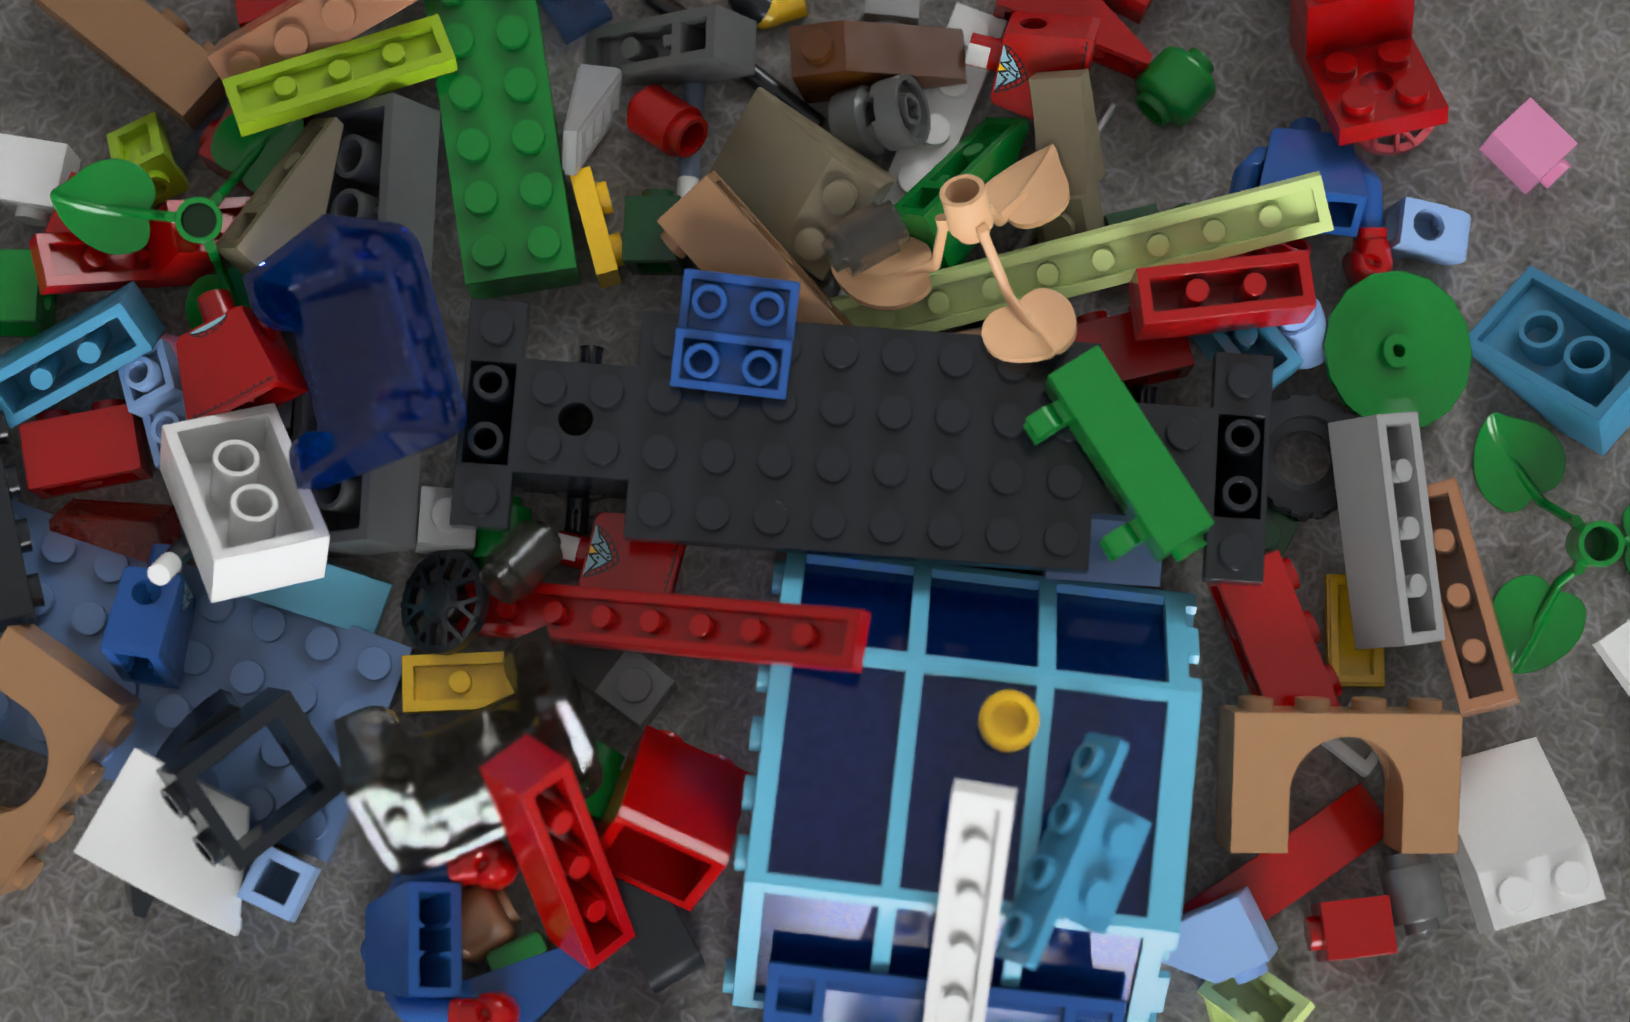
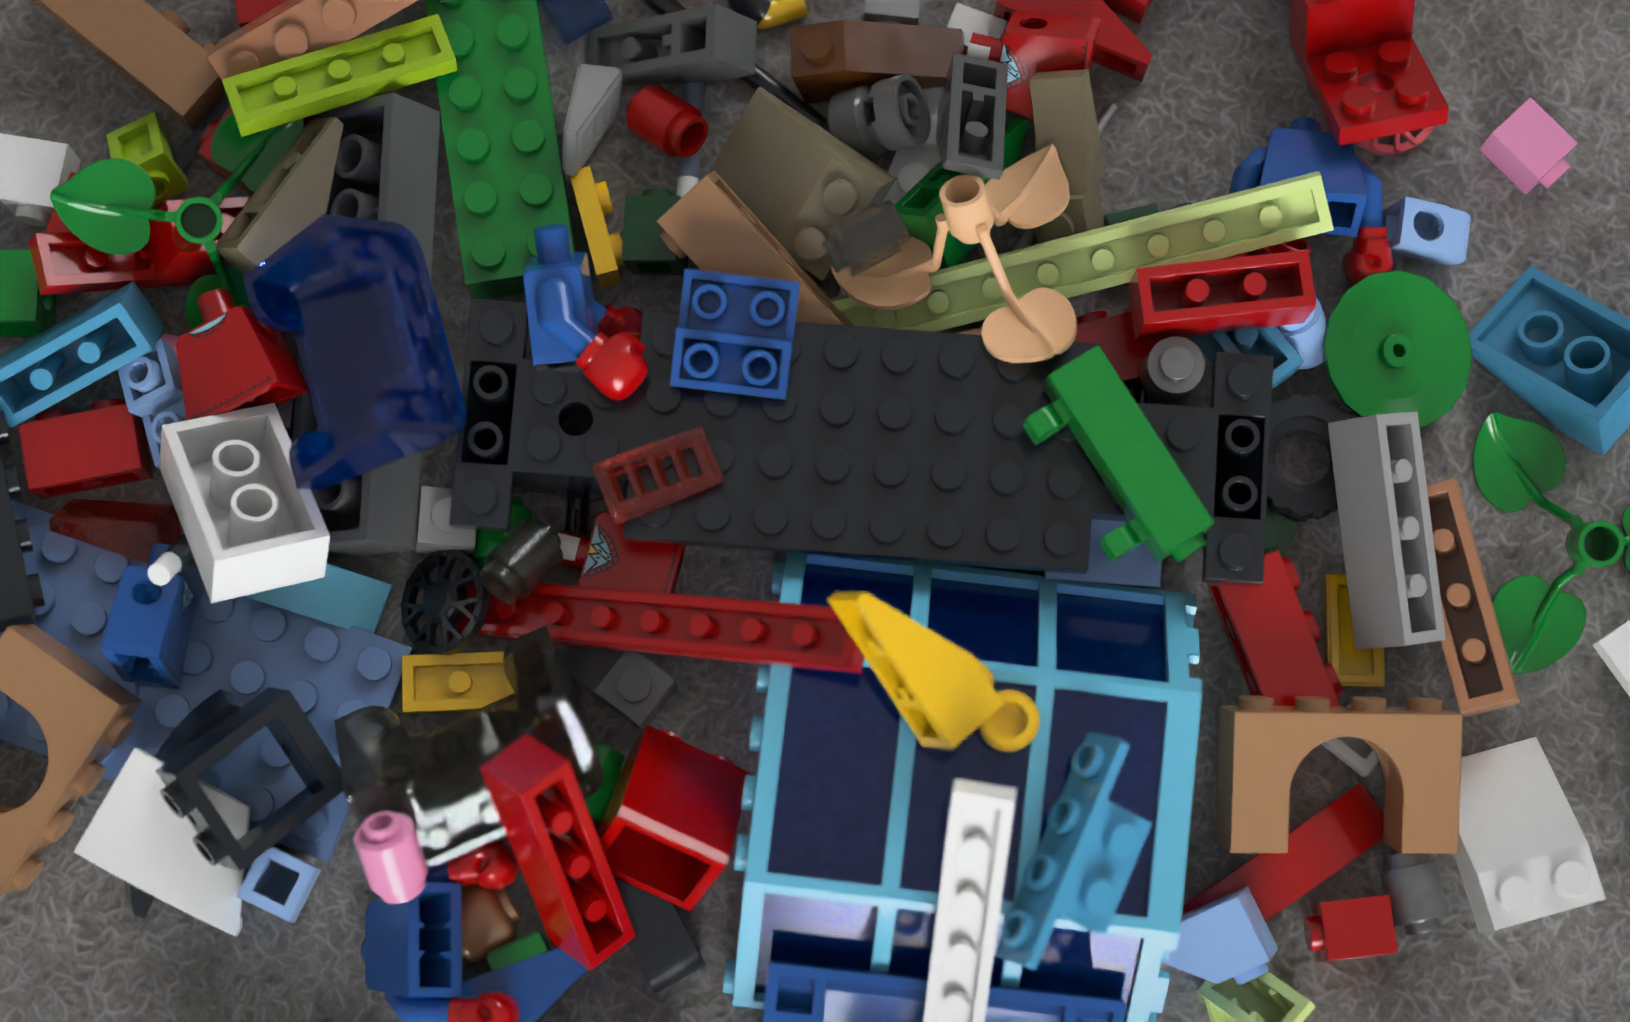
(391, 856): none -> bright pink brick
(572, 325): none -> blue torso
(650, 454): none -> clear red slope
(929, 679): none -> yellow slope
(973, 116): none -> dark grey slope
(1172, 369): none -> flat silver brick
(1175, 86): green head -> none

